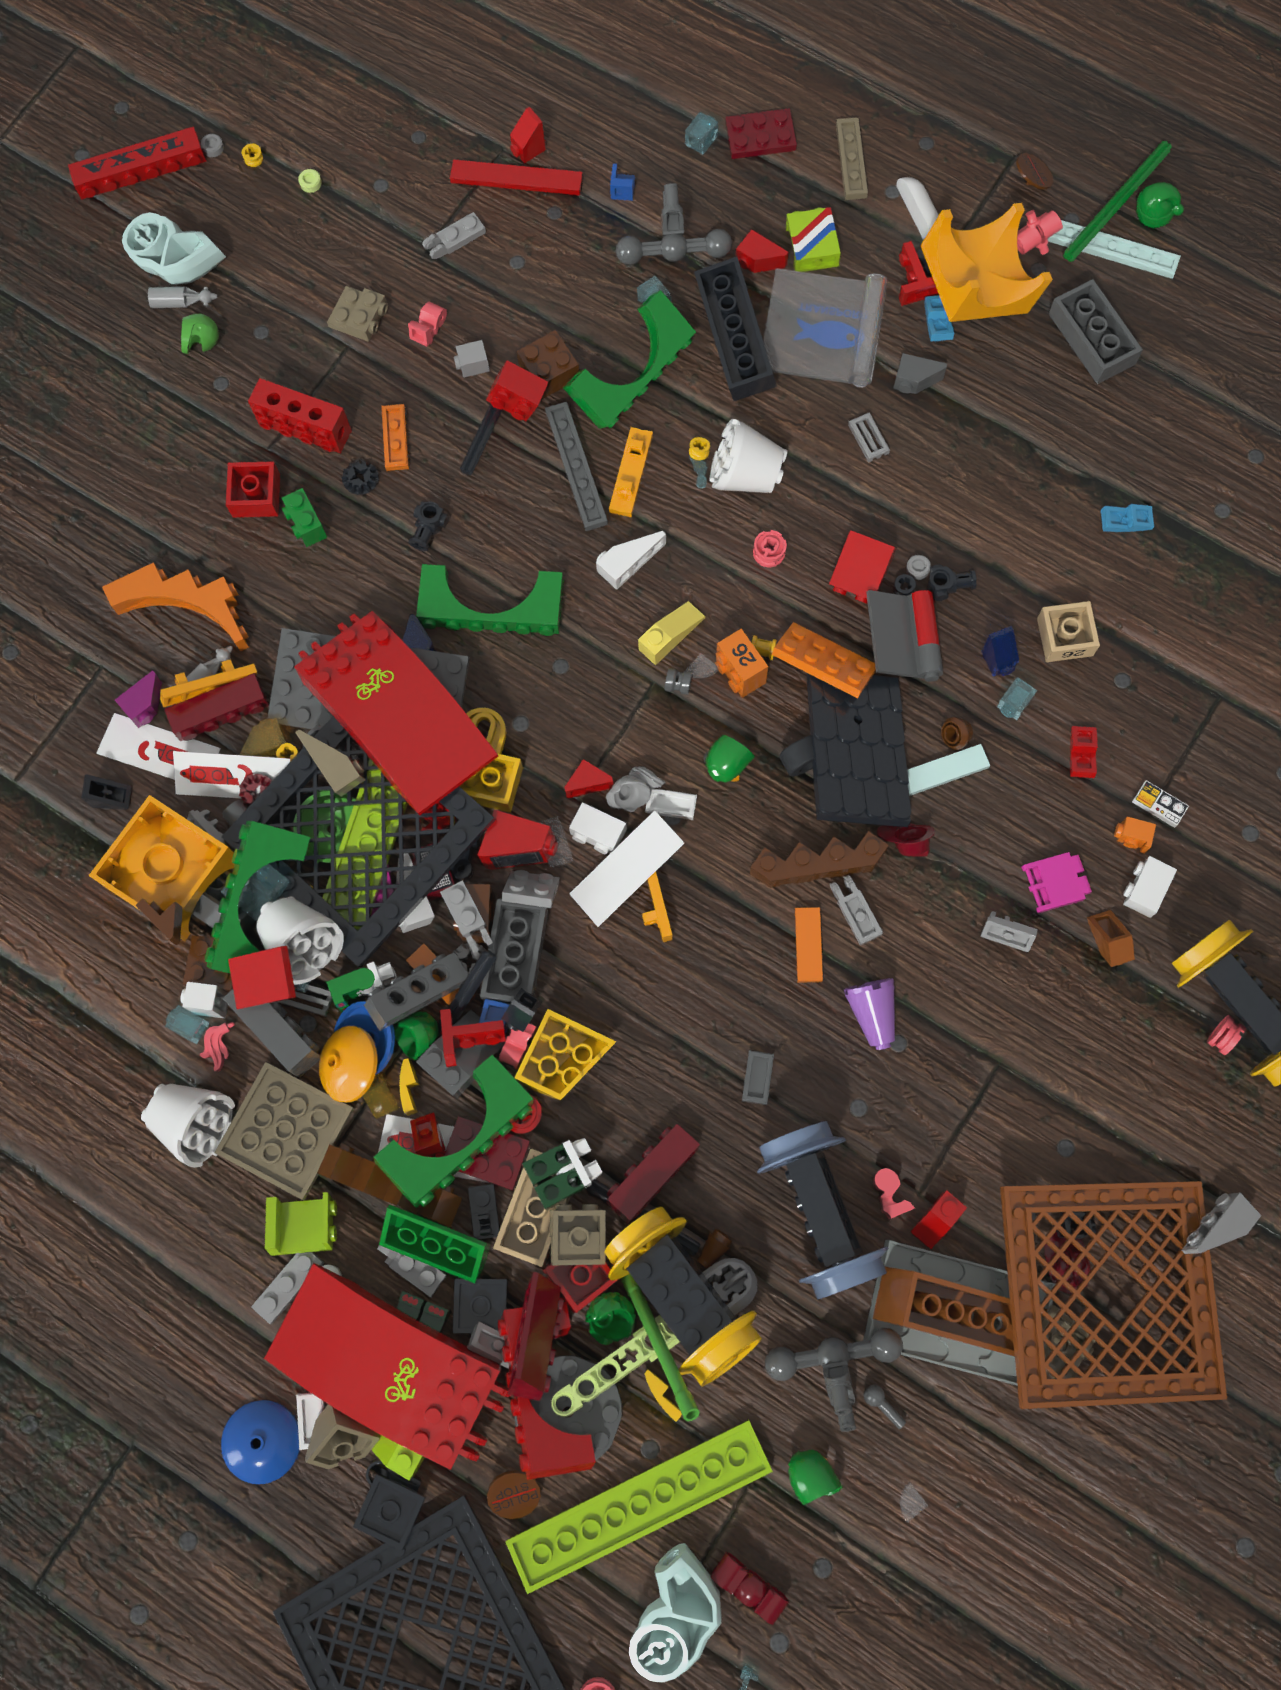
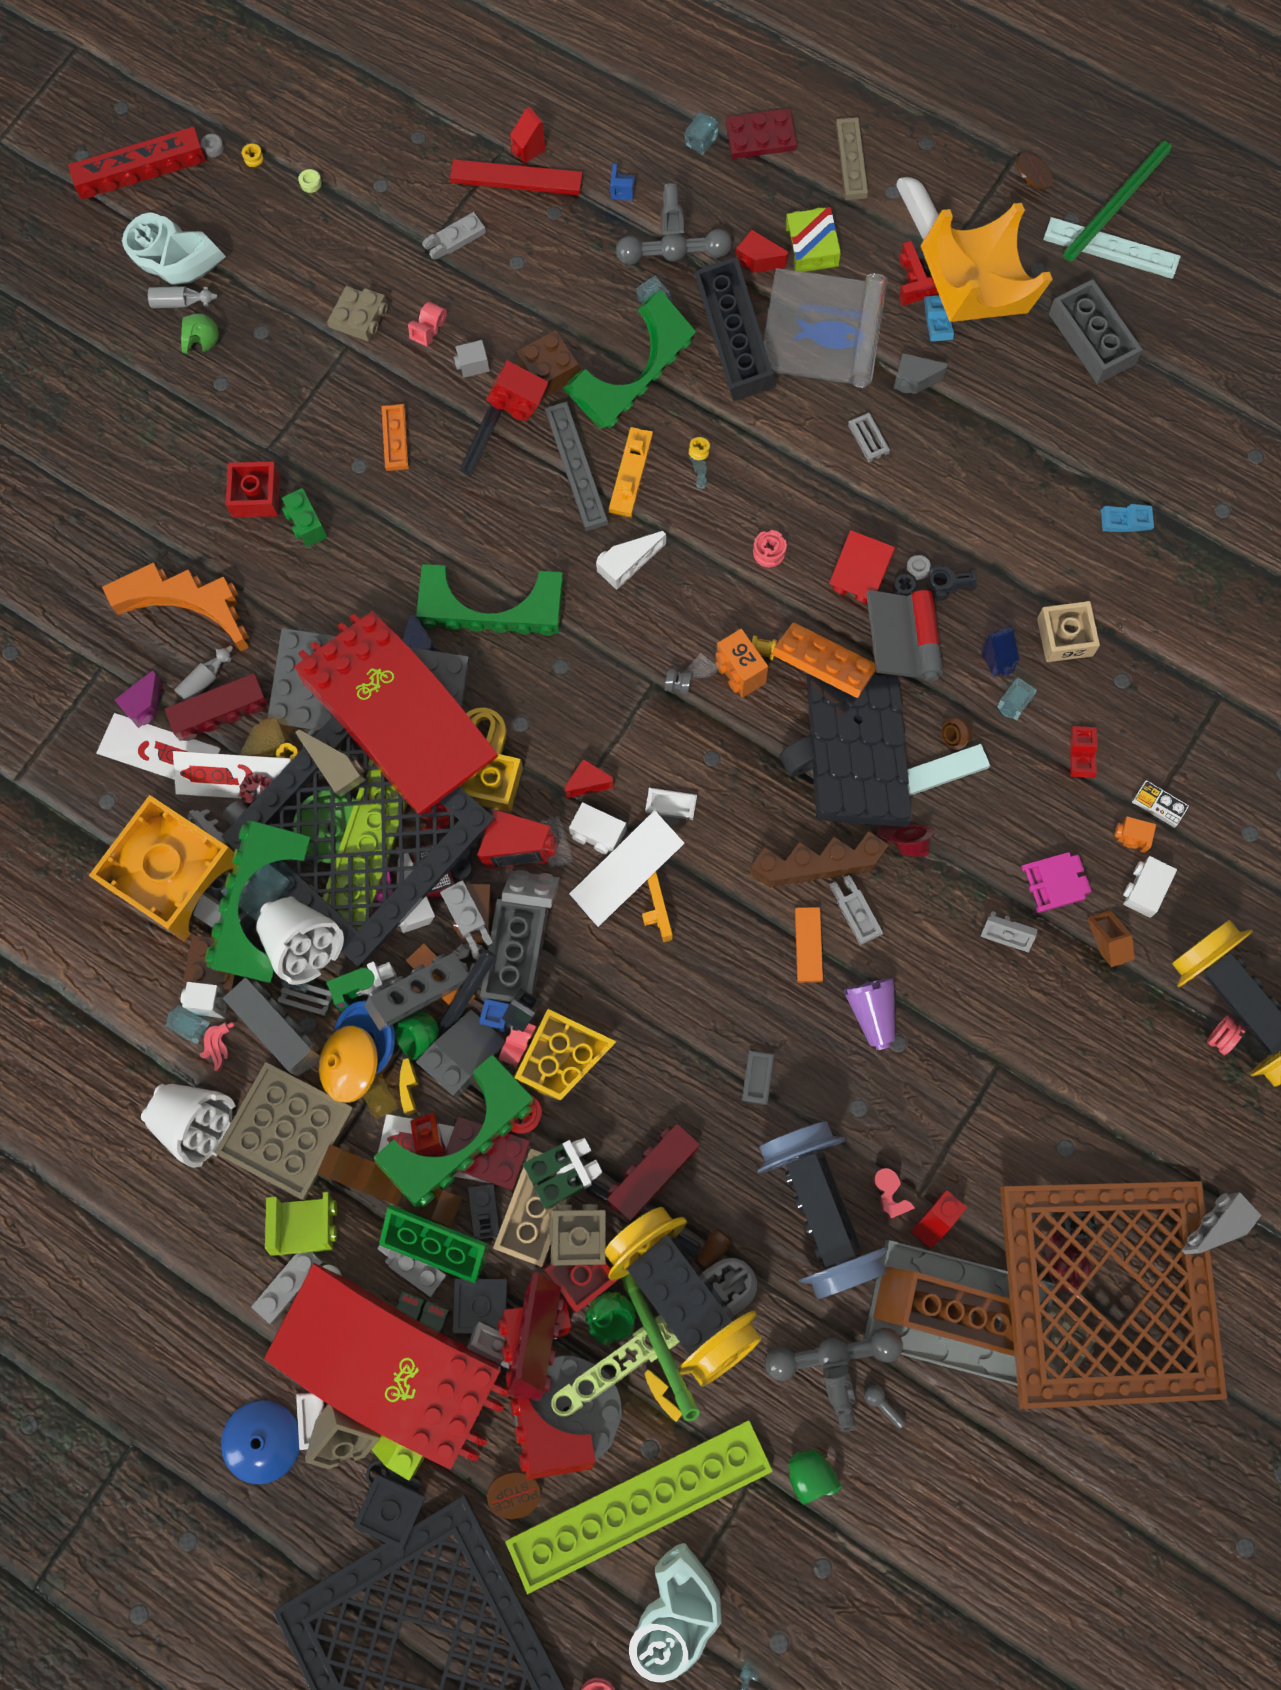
(105, 793): black slope -> none
(166, 921): reddish brown slope -> none
(185, 690): light orange hinge -> none
(262, 977): red tile -> none
(300, 416): red brick -> none
(355, 485): black gear -> none
(427, 526): black connector -> none
(468, 1035): red bracket -> none
(633, 789): light grey hair -> none
(669, 632): light yellow slope -> none
(727, 759): green piece -> none
(746, 460): white cone -> none
(749, 1588): dark red piece -> none
(911, 1502): clear tile -> none
(1038, 231): coral pin -> none
(1158, 204): green piece -> none

